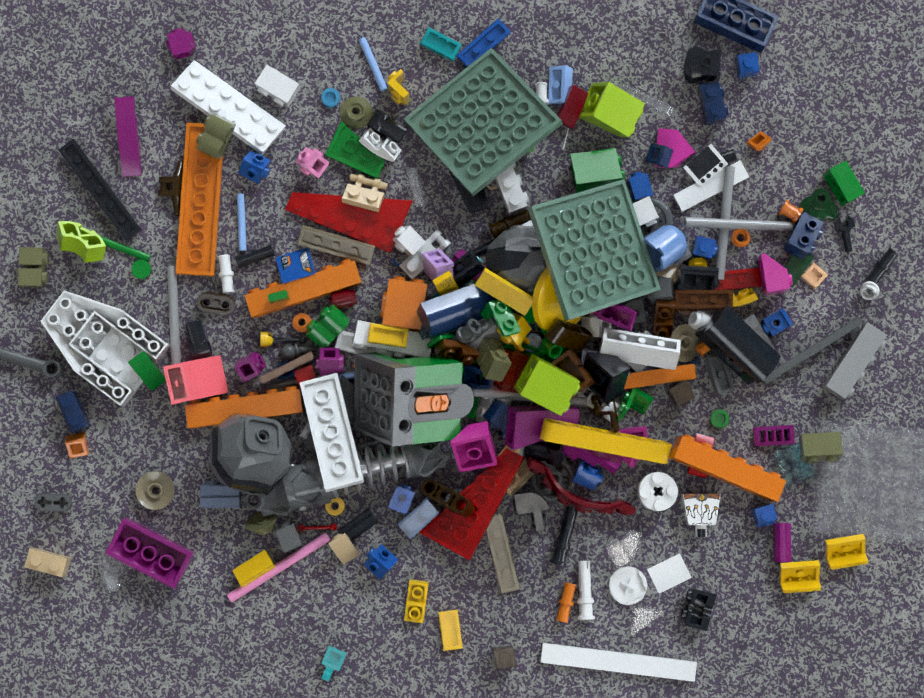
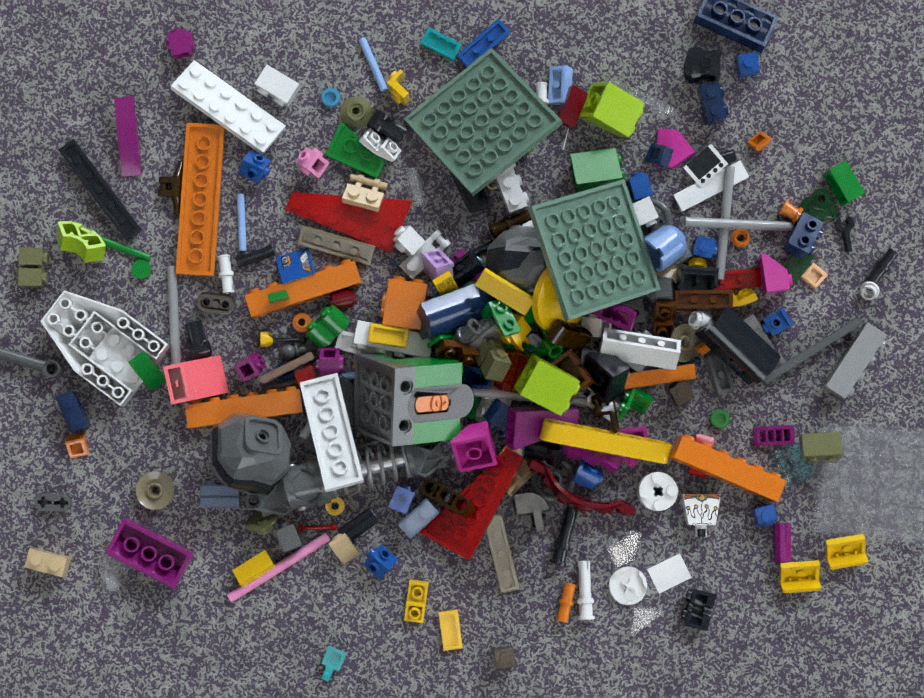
(215, 136): olive brick -> none
(618, 662): white tile -> none

